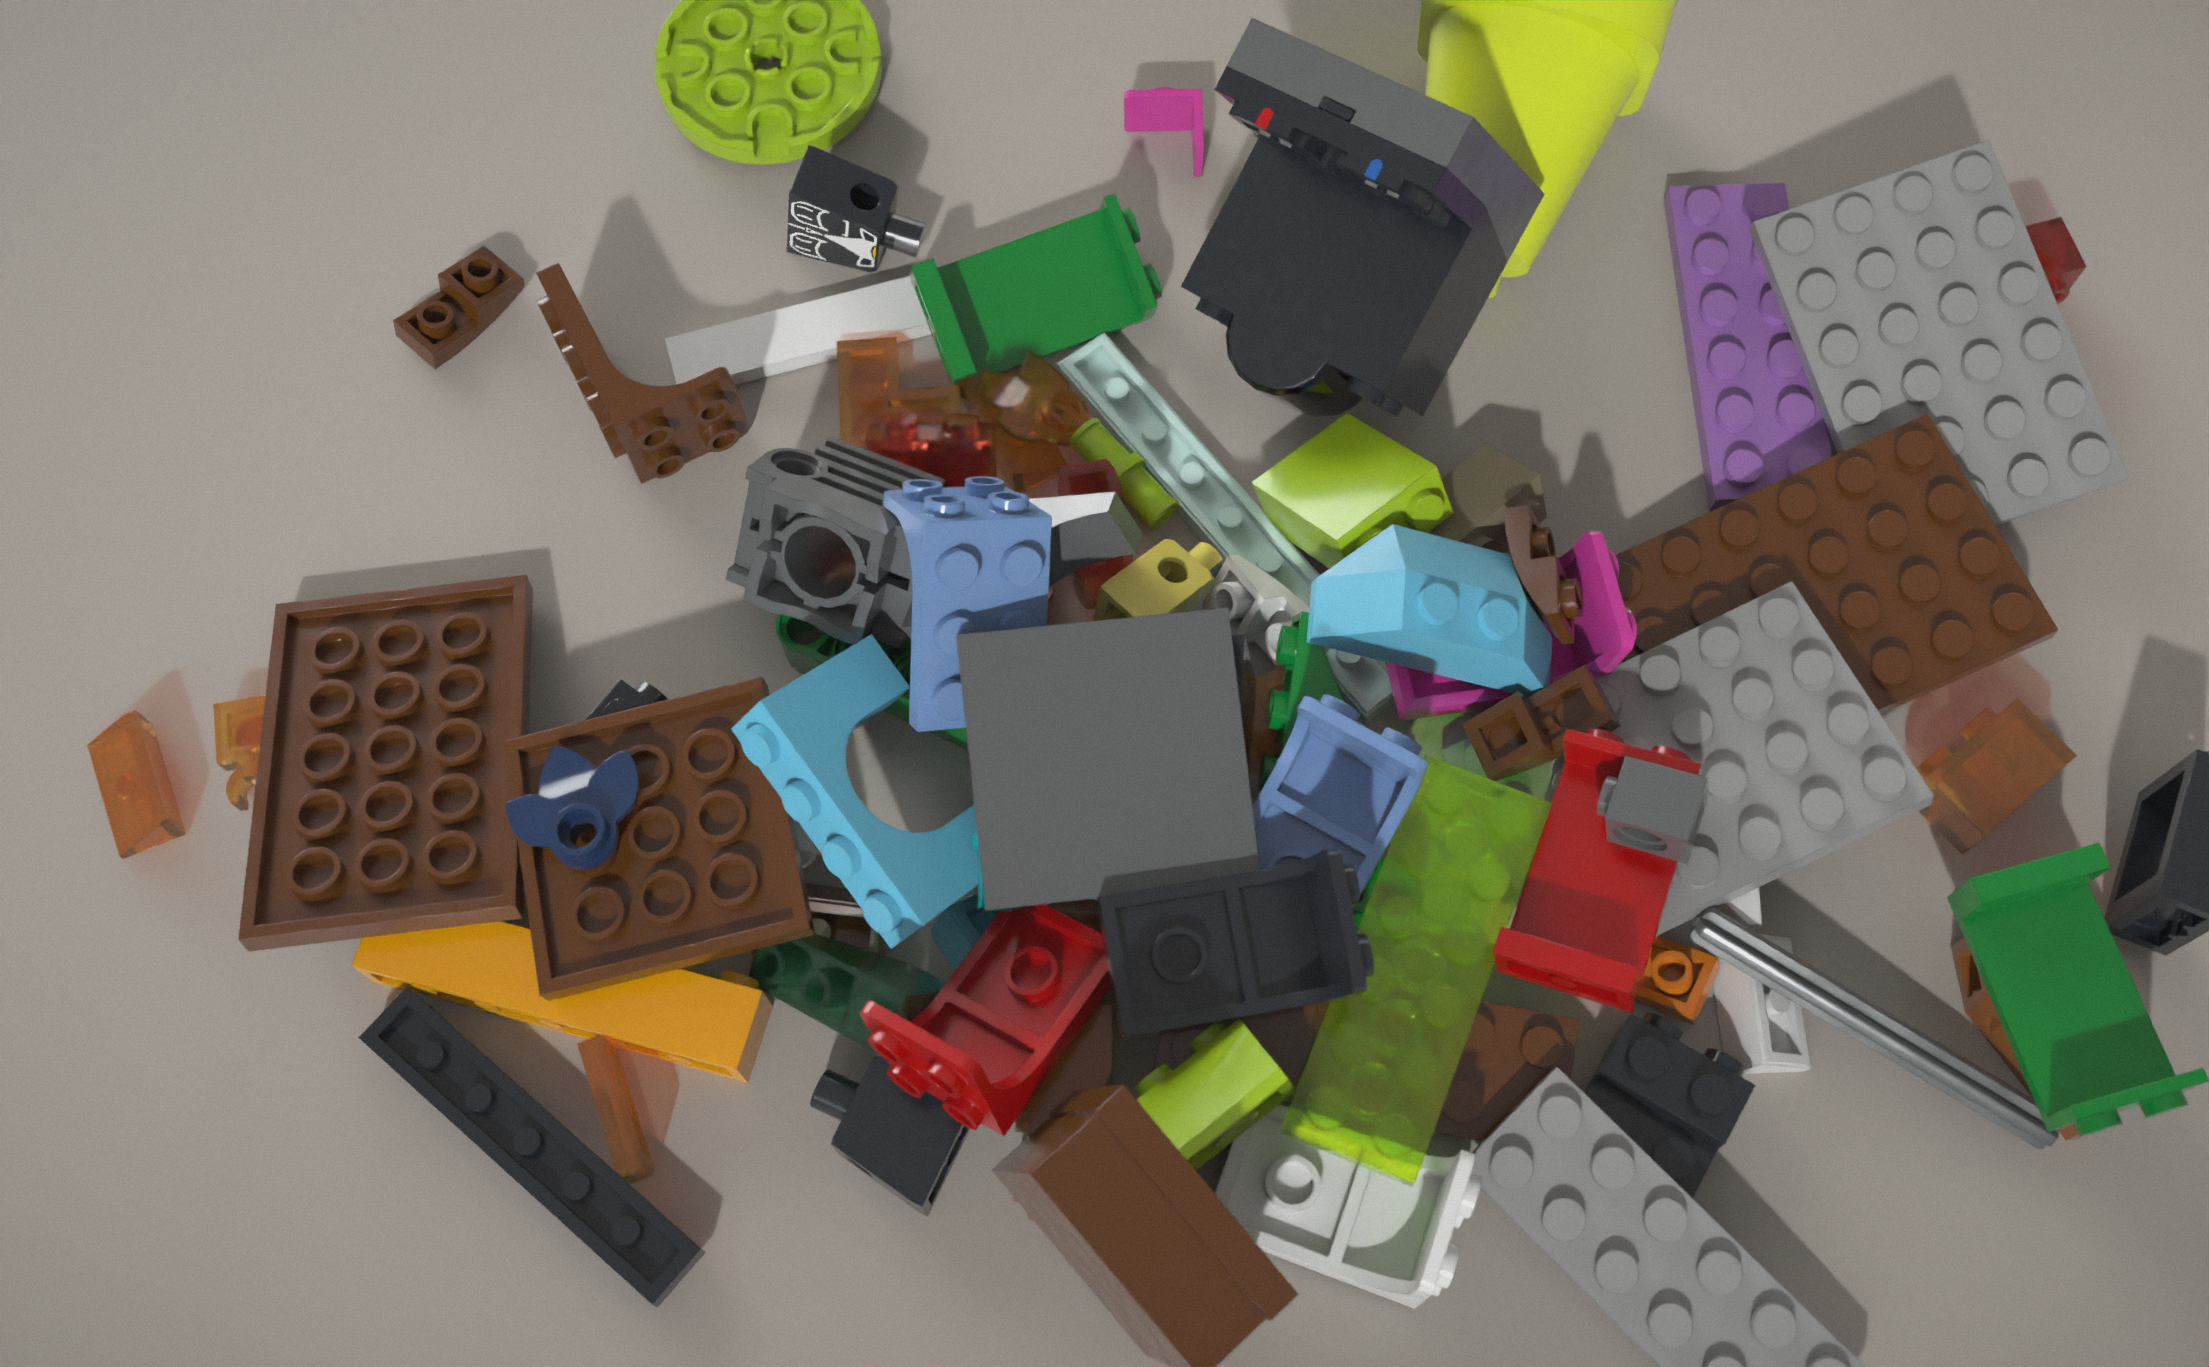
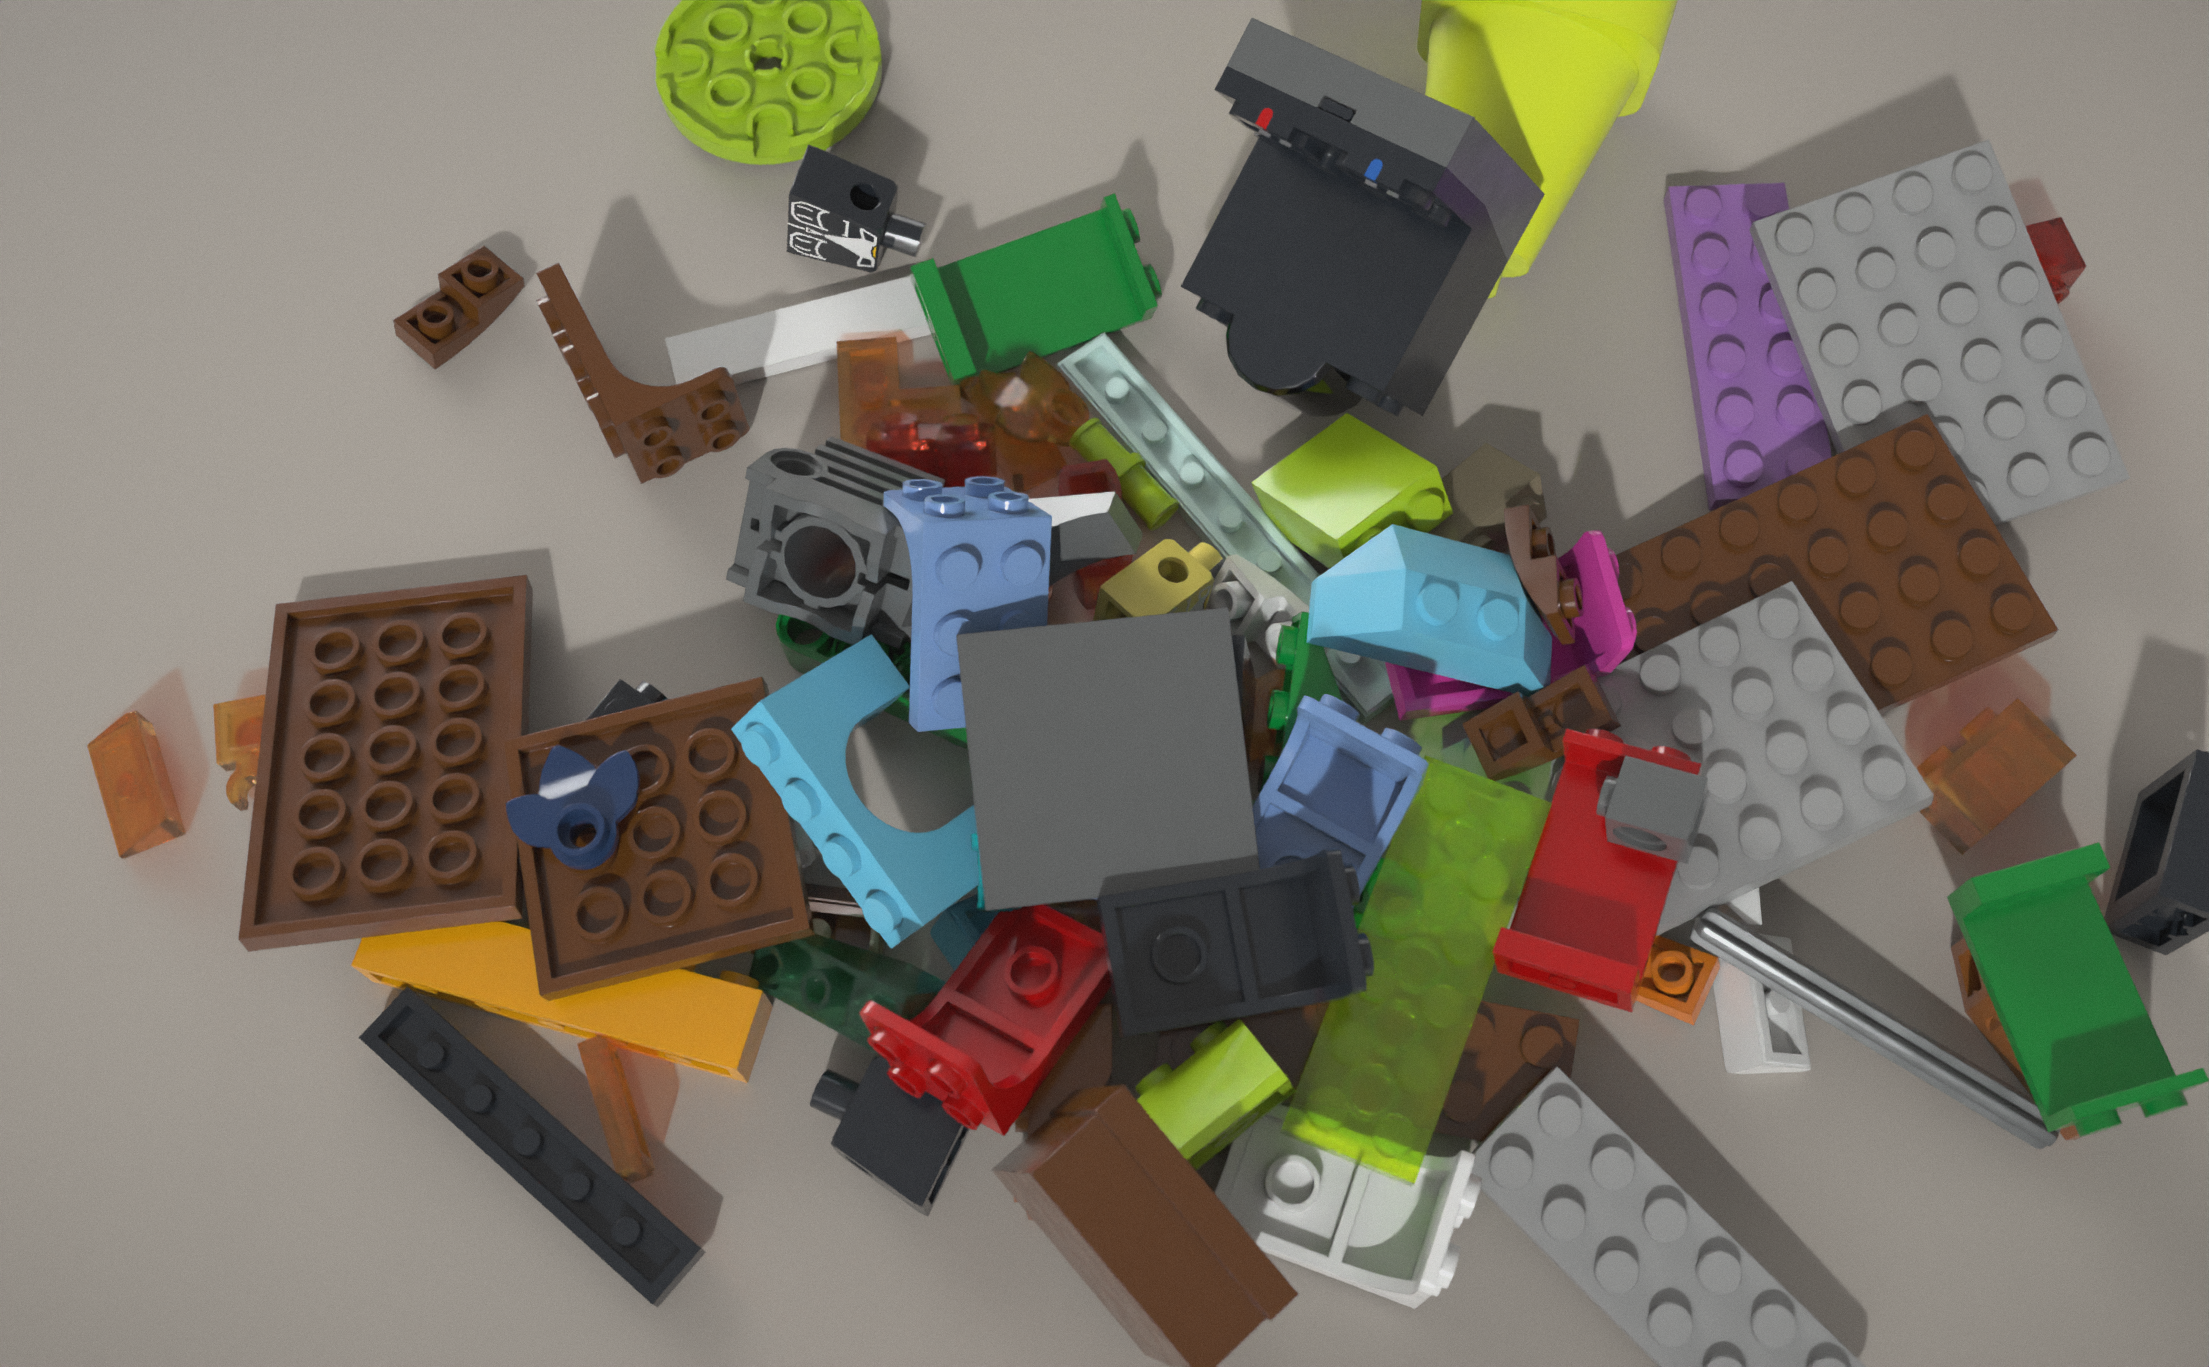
(1167, 111): dark pink bracket -> none
(1670, 1096): black plate -> none

